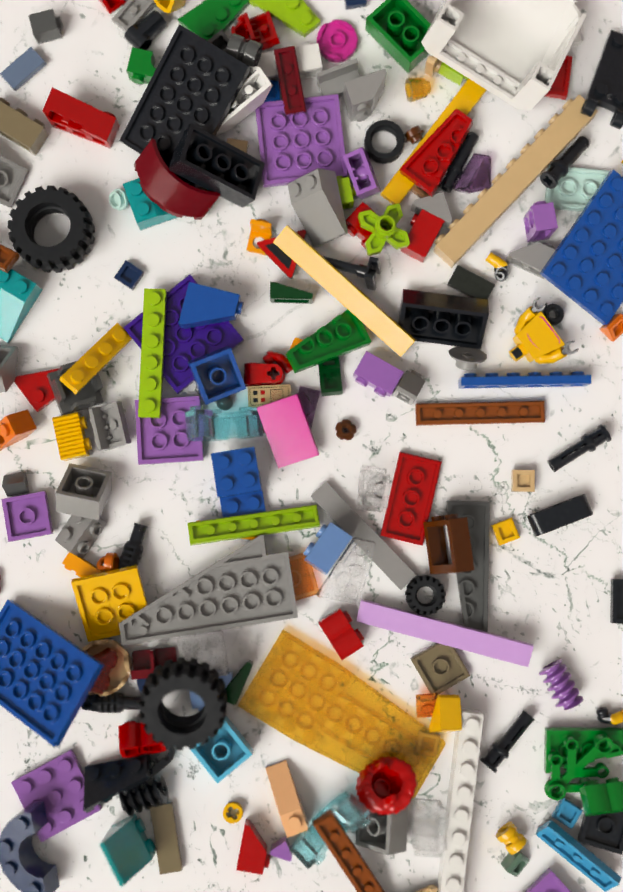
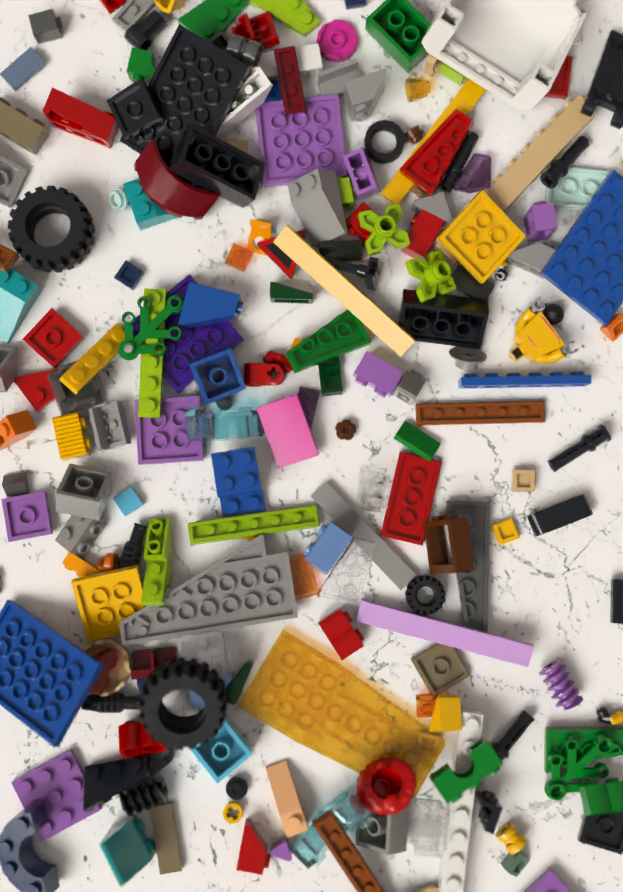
(53, 338): none -> red plate
(128, 501): none -> medium azure tile
(134, 109): none -> black plate
(148, 330): none -> green plant
(158, 559): none -> lime slope
(236, 781): none -> black plate
(238, 257): none -> clear orange plate
(267, 393): tan tile -> none
(342, 250): none -> pearl dark grey tile
(417, 441): none -> green tile
(432, 274): none -> lime plant
(481, 237): none -> yellow plate
(483, 763): none -> green arch
(489, 810): none -> black bracket
(567, 813): dark azure tile -> none
(578, 855): dark azure plate -> none

